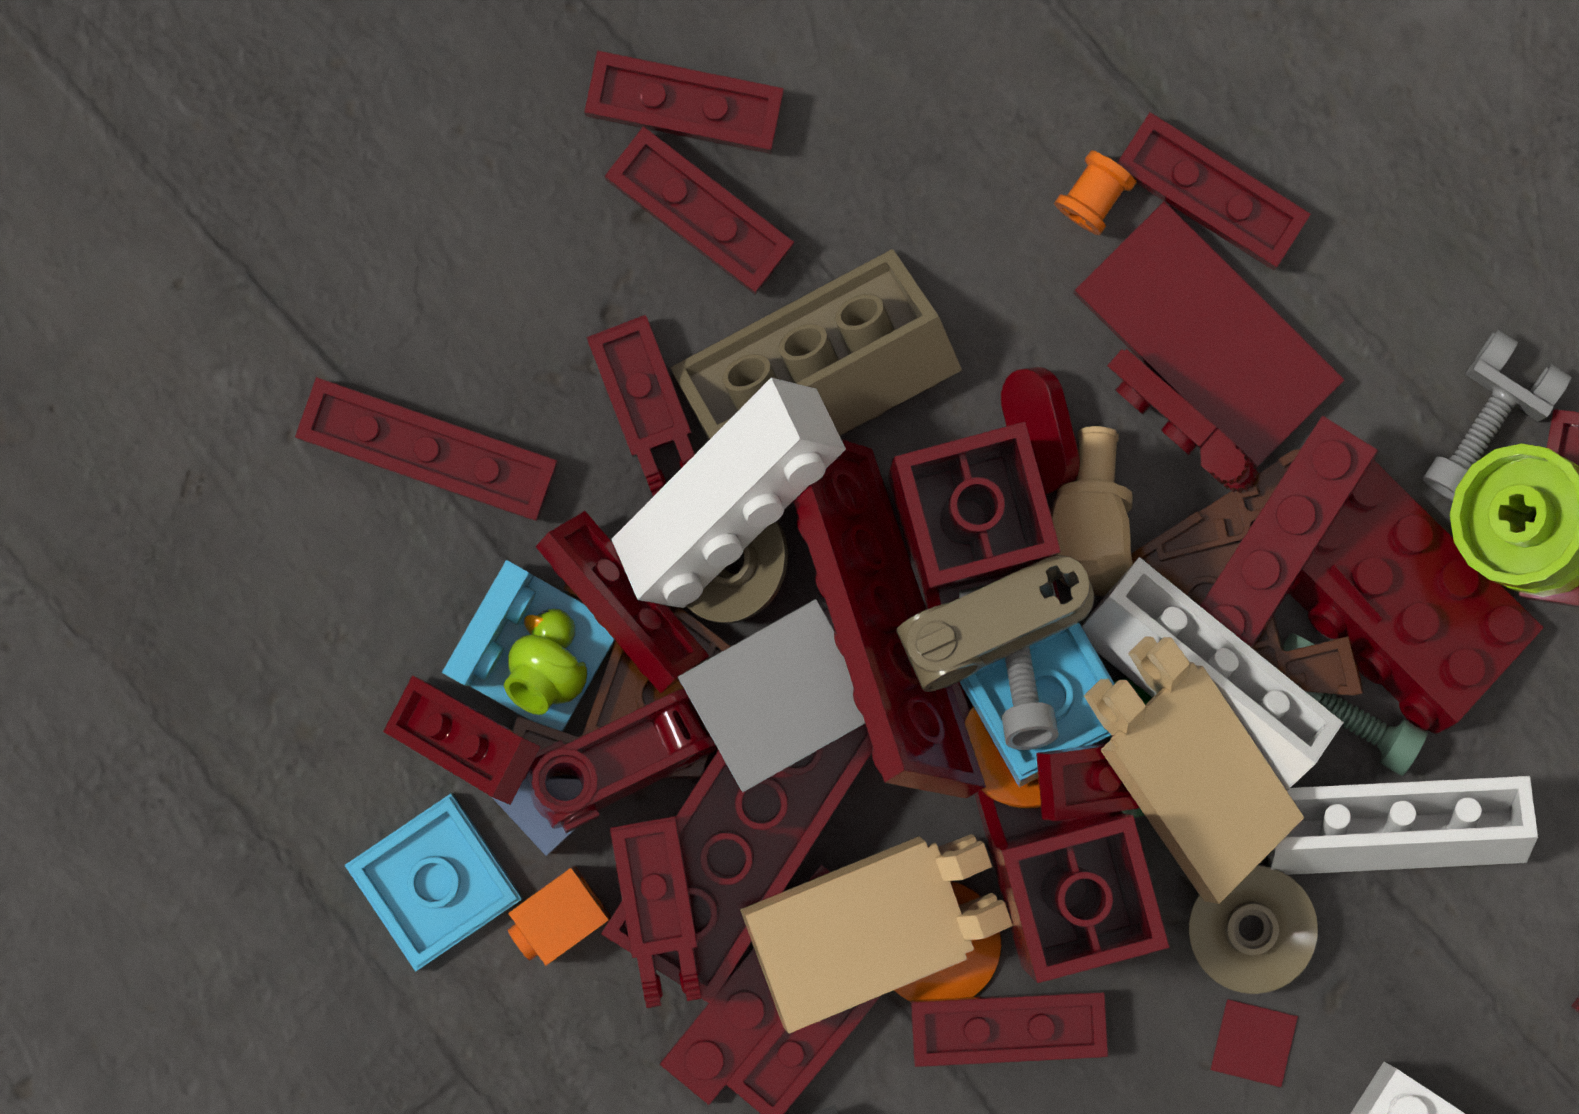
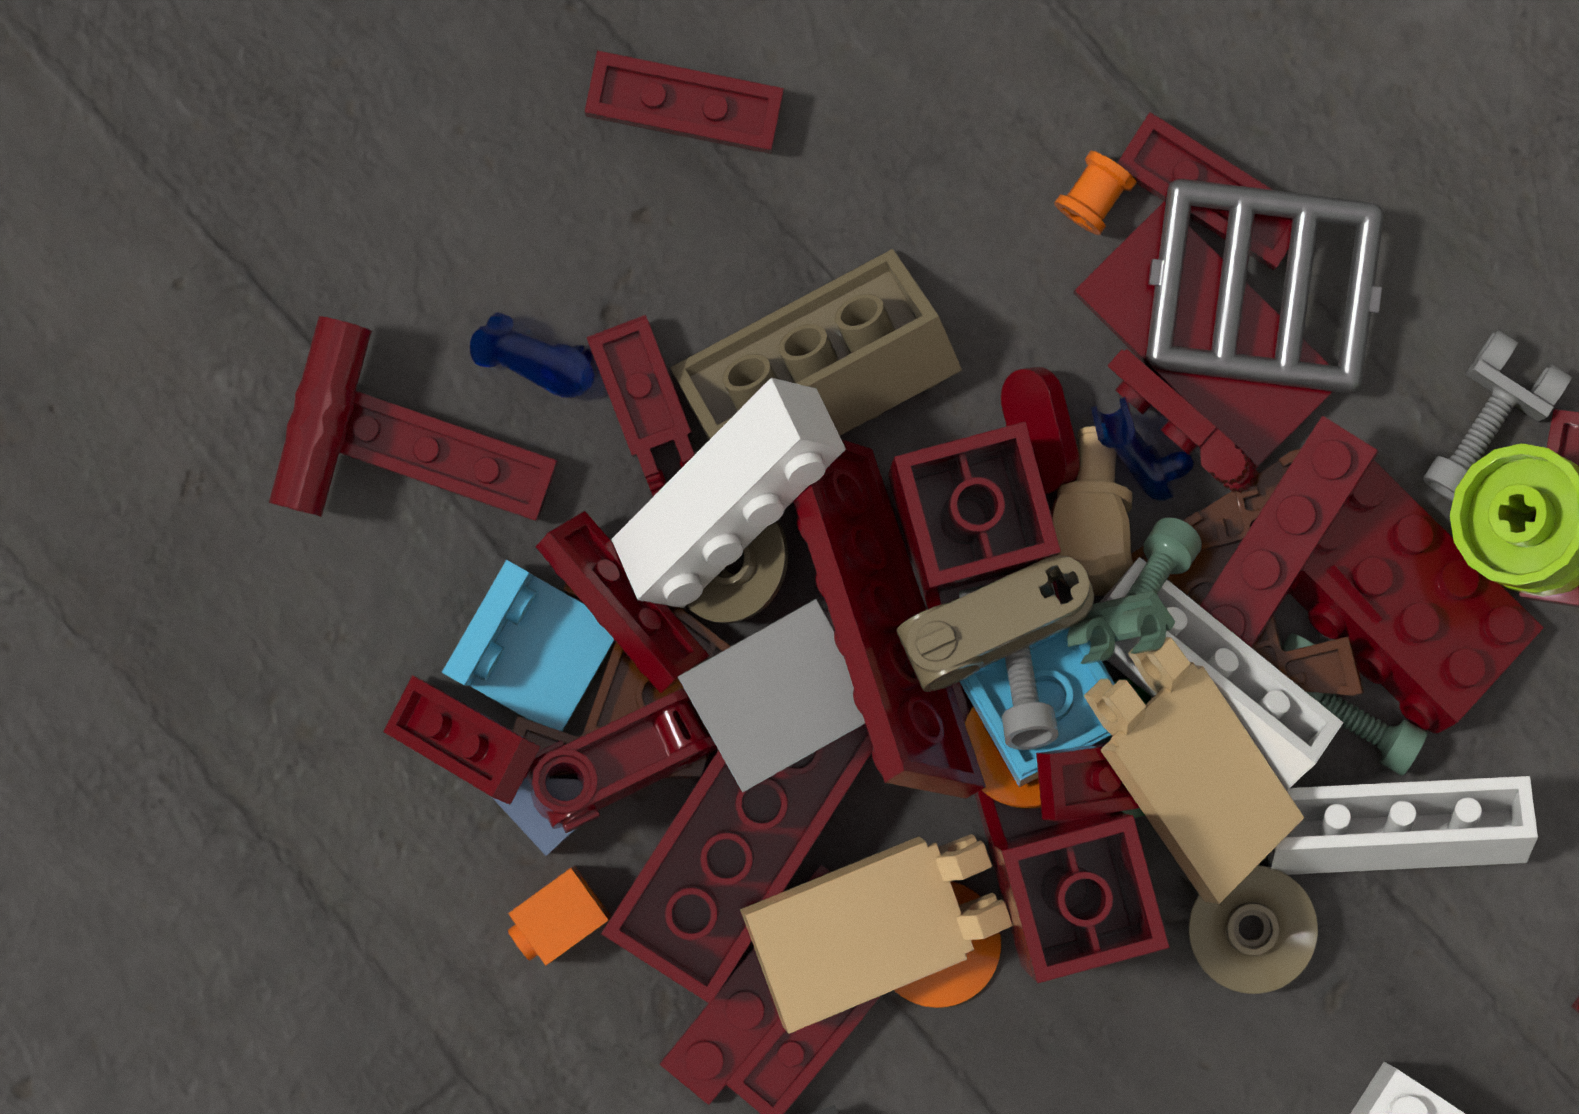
(320, 416): none -> dark red axle
(434, 881): medium azure tile -> none
(542, 666): lime animal -> none
(552, 367): none -> clear blue piece
(656, 902): dark red hinge -> none
(699, 210): dark red plate -> none
(1009, 1028): dark red plate -> none
(1143, 461): none -> clear blue piece
(1169, 550): none -> sand green bar
(1243, 204): none -> flat silver bar
(1254, 1043): dark red sticker -> none

